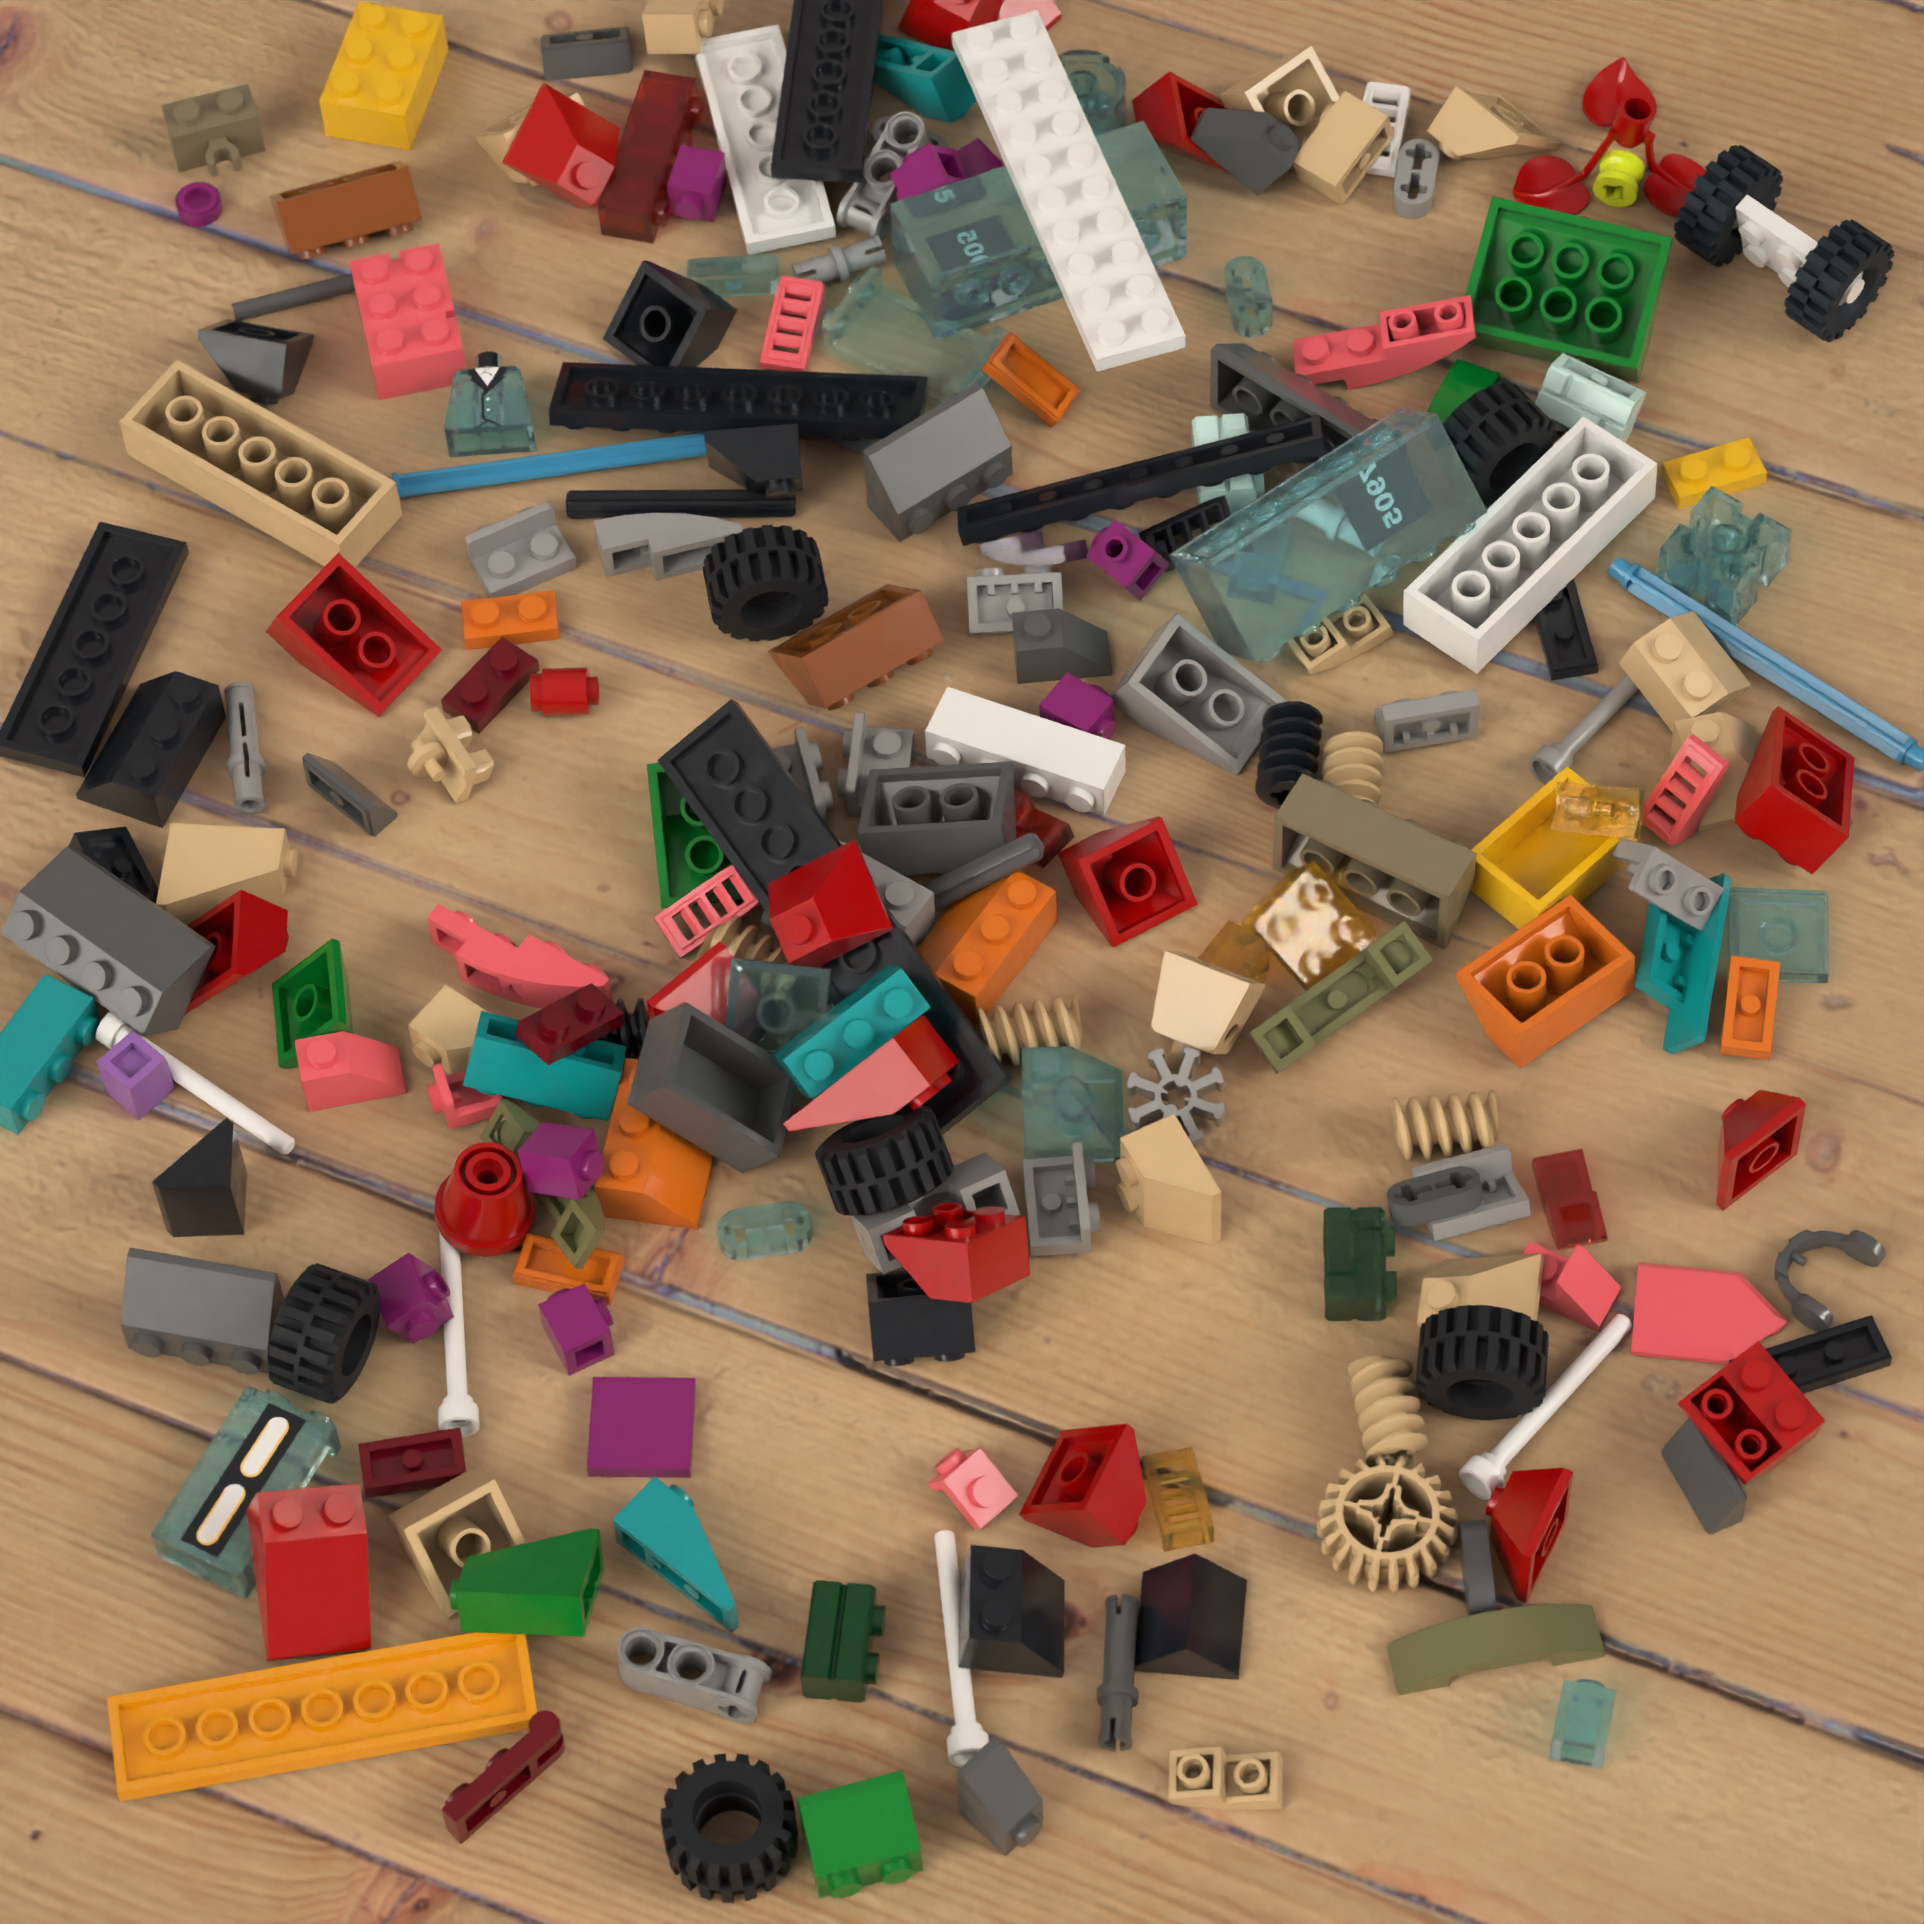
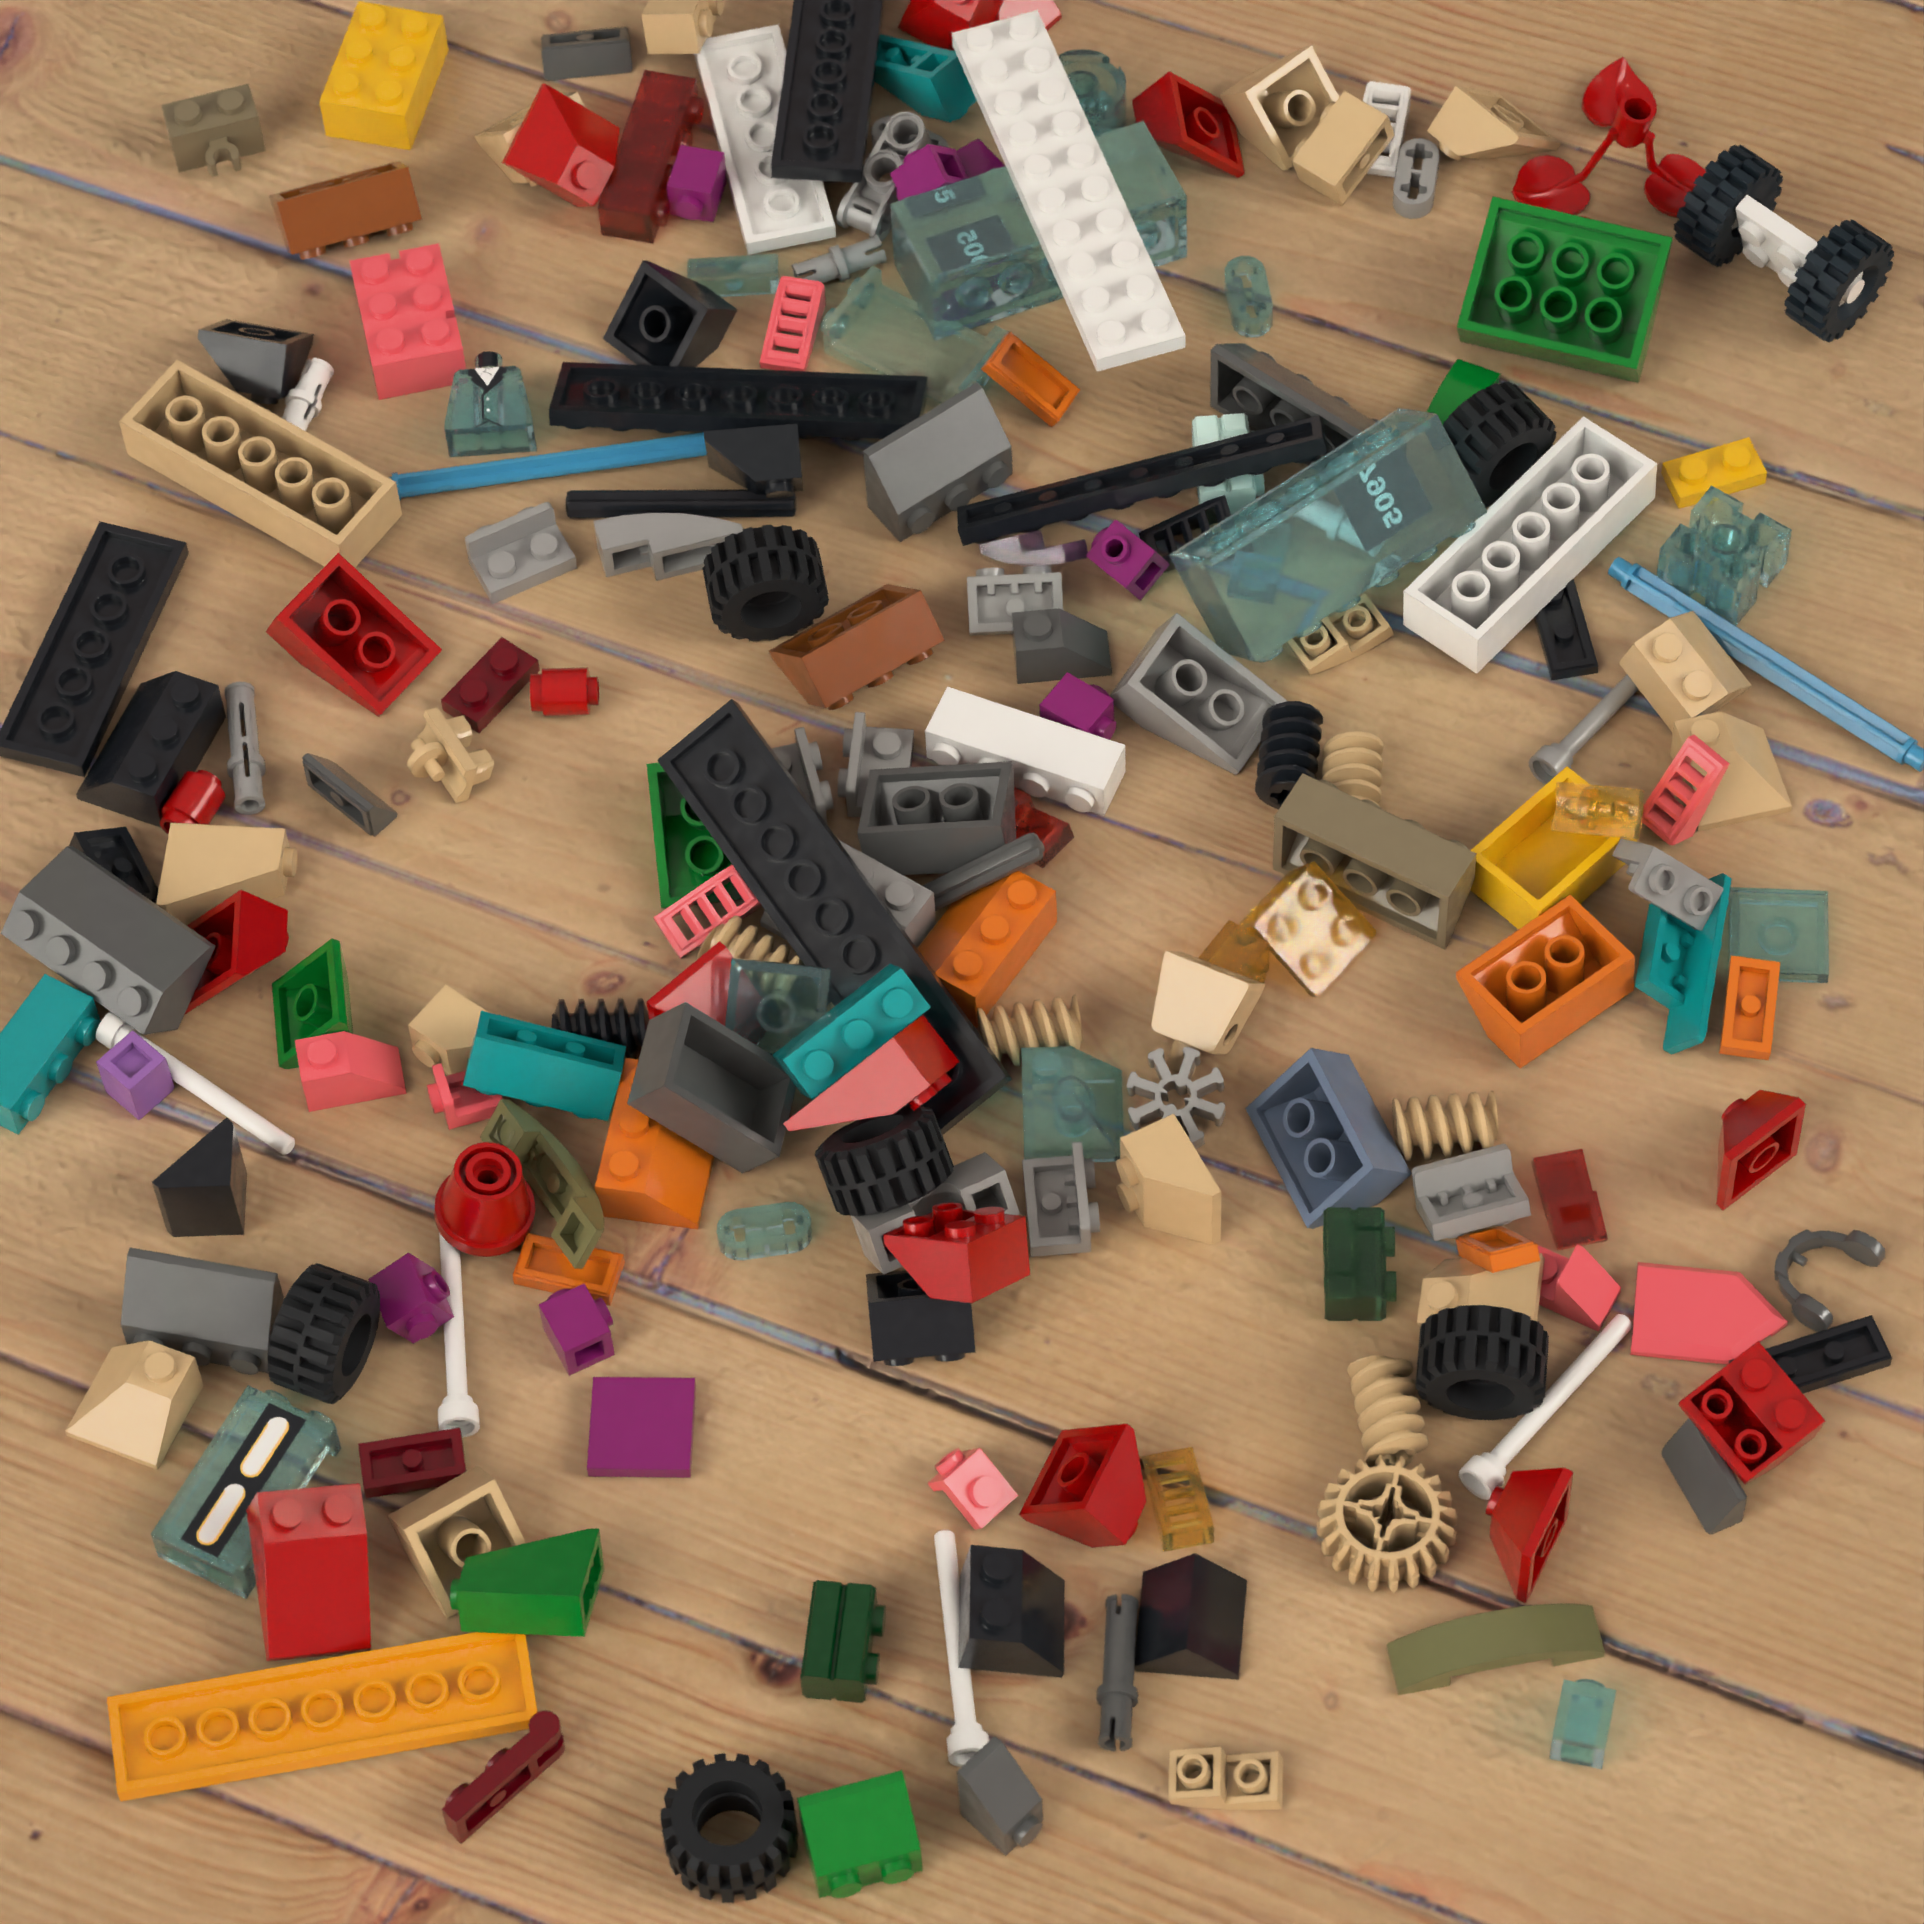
(138, 1402): none -> tan slope
(193, 800): none -> red brick
(198, 204): magenta tile -> none
(293, 297): dark grey bar -> none
(305, 400): none -> white pin
(513, 617): orange plate -> none
(528, 975): coral slope -> none
(561, 1160): magenta brick -> none
(569, 1024): dark red plate -> none
(669, 1539): teal slope -> none
(726, 1687): light grey piece -> none
(827, 908): red slope -> none
(1128, 878): red slope -> none
(1247, 144): dark grey slope -> none
(1327, 1136): none -> sand blue slope
(1340, 997): olive slope -> none
(1398, 345): coral slope -> none
(1428, 720): light grey bracket -> none
(1434, 1196): dark grey beam -> none
(1476, 1566): dark grey beam -> none
(1497, 1249): none -> orange tile
(1580, 390): light aqua brick -> none
(1619, 178): neon yellow wheel -> none
(1797, 793): red slope -> none

